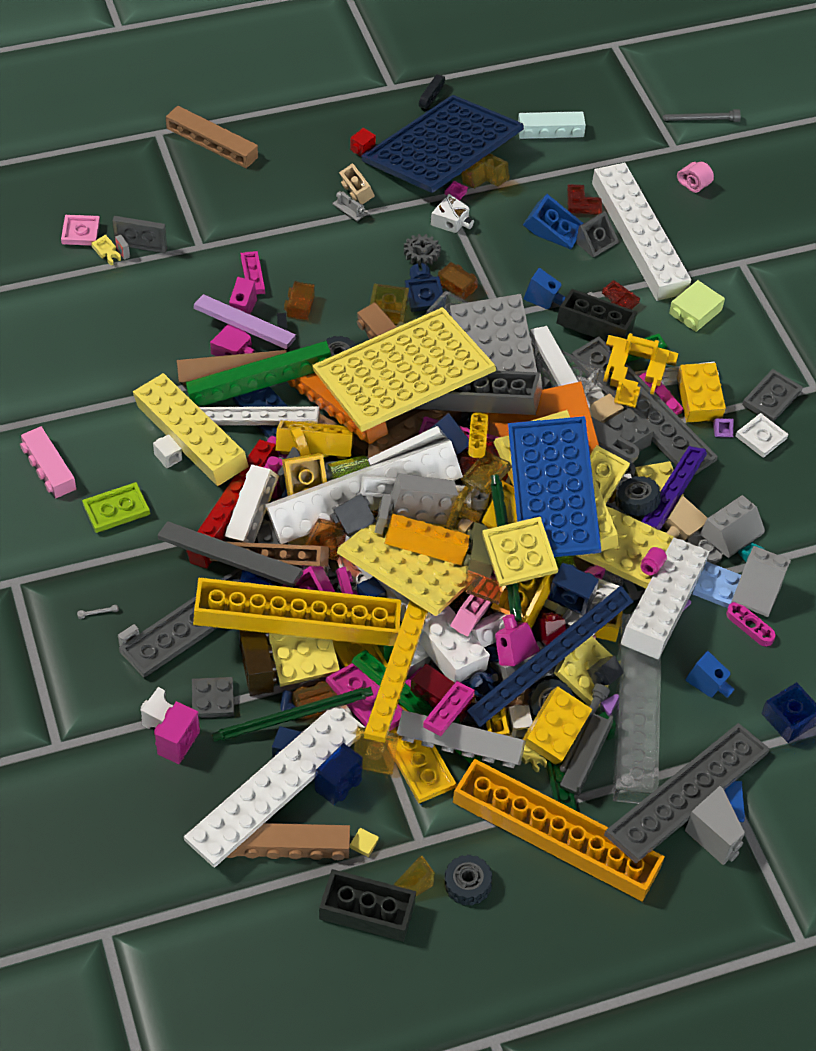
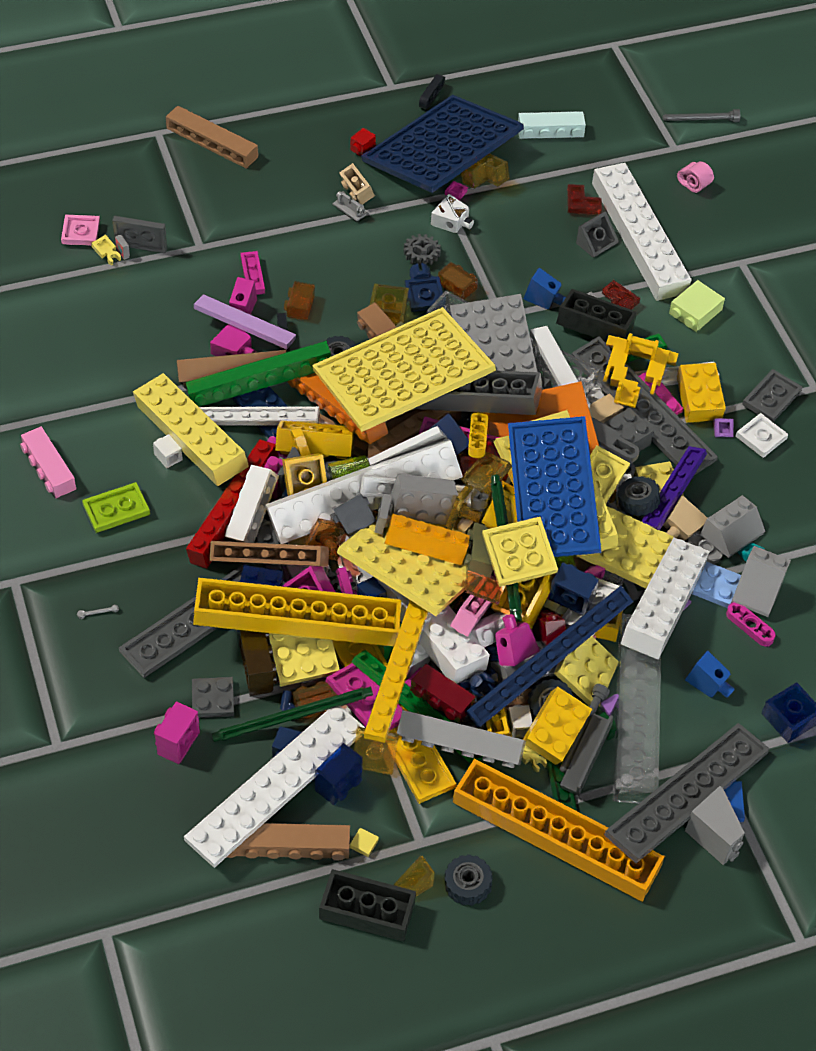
(128, 634): light grey tile -> none
(154, 709): white brick -> none
(230, 554): dark grey tile -> none
(448, 708): dark pink plate -> none
(553, 222): blue slope -> none
(605, 671): black brick -> none
(653, 561): dark pink brick -> none

